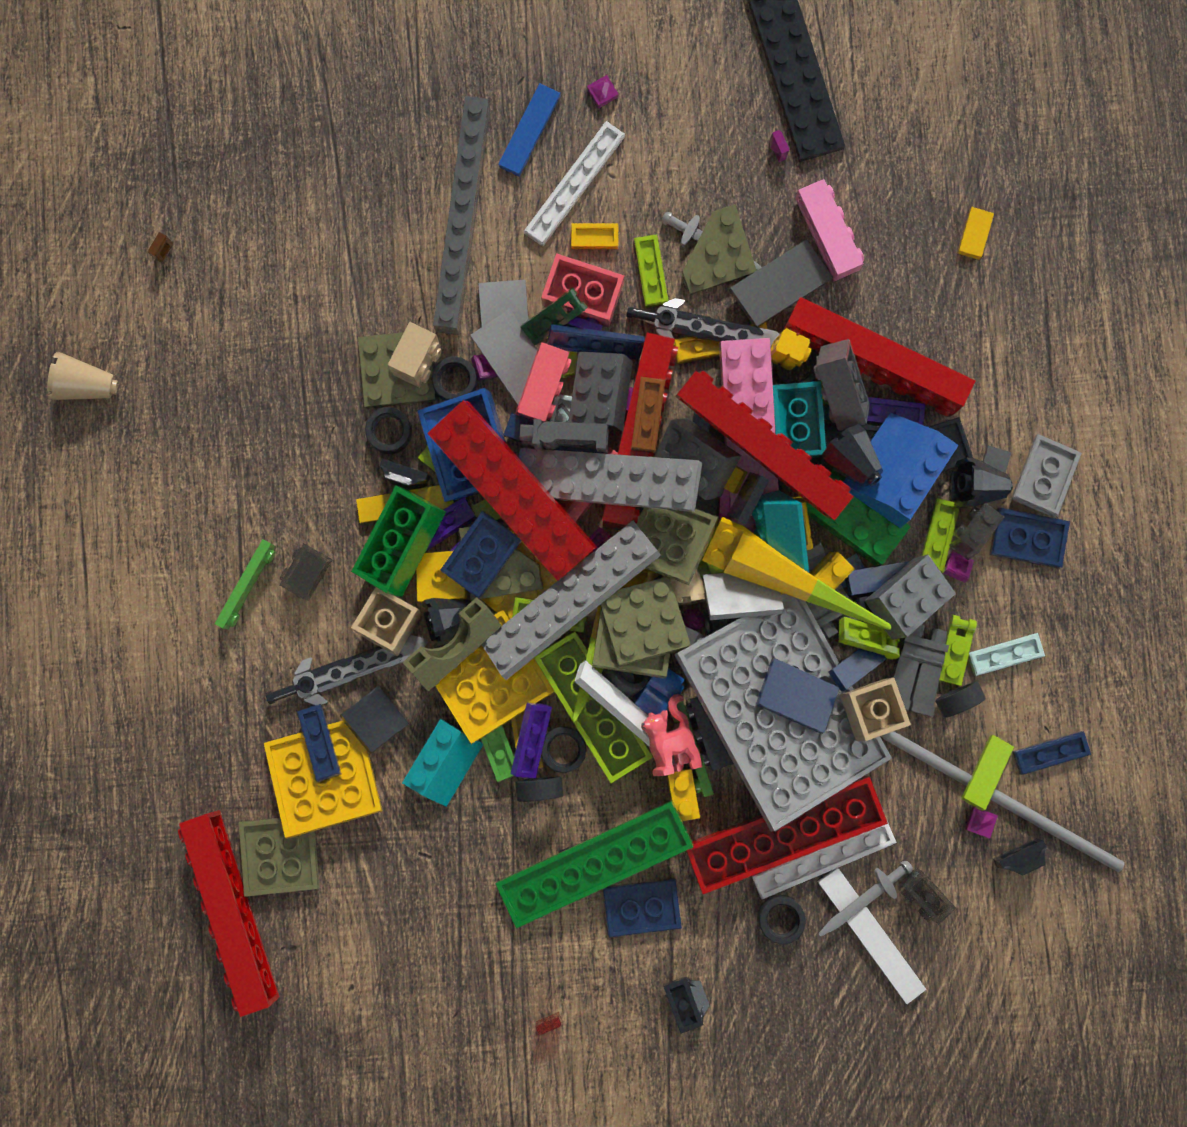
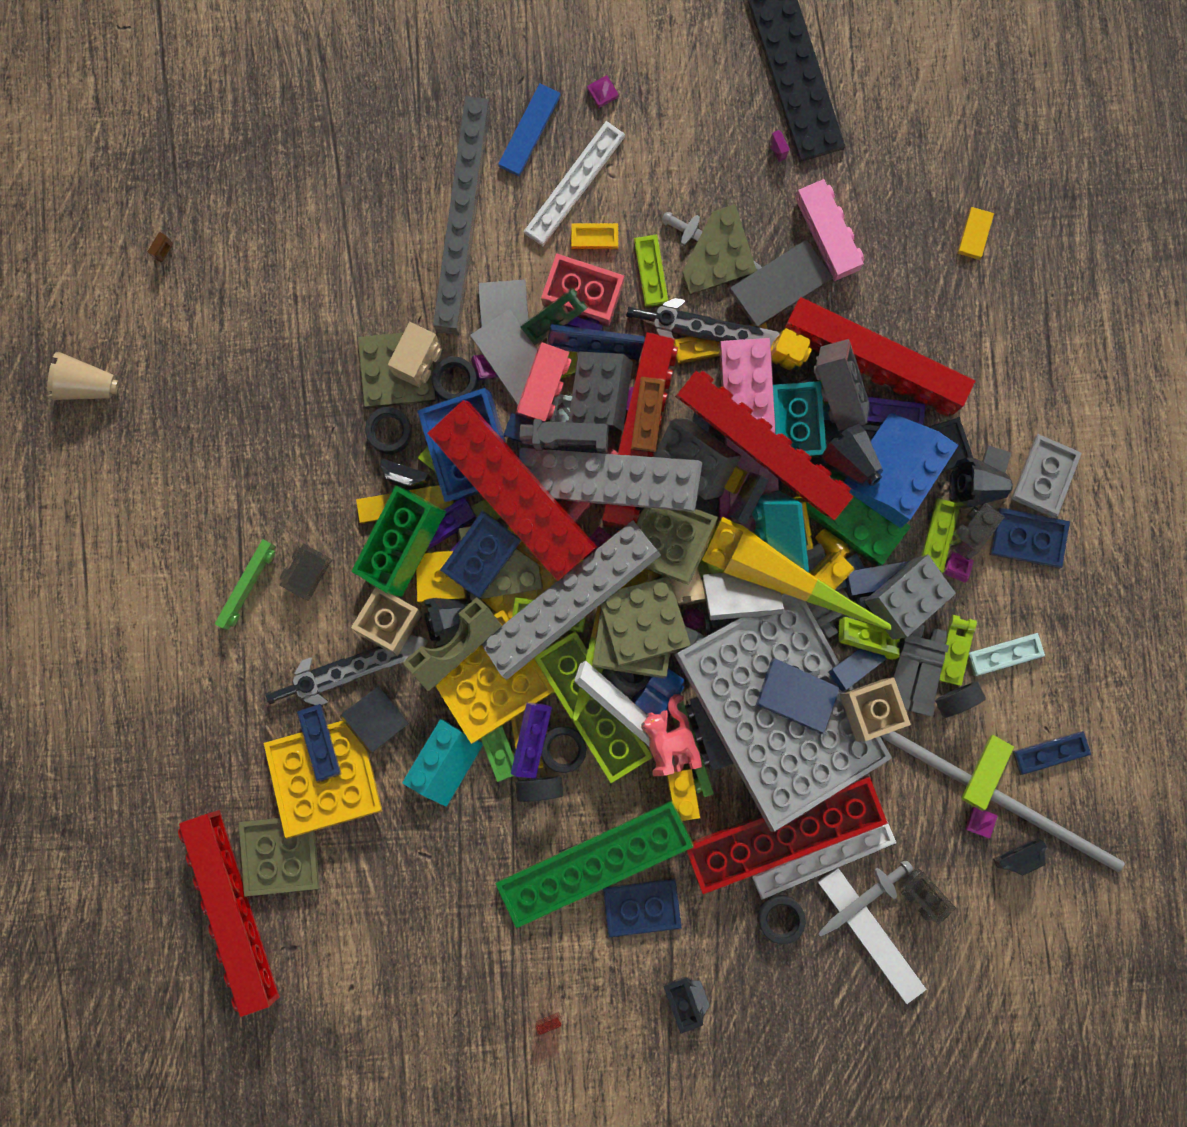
(832, 543): none -> yellow cone

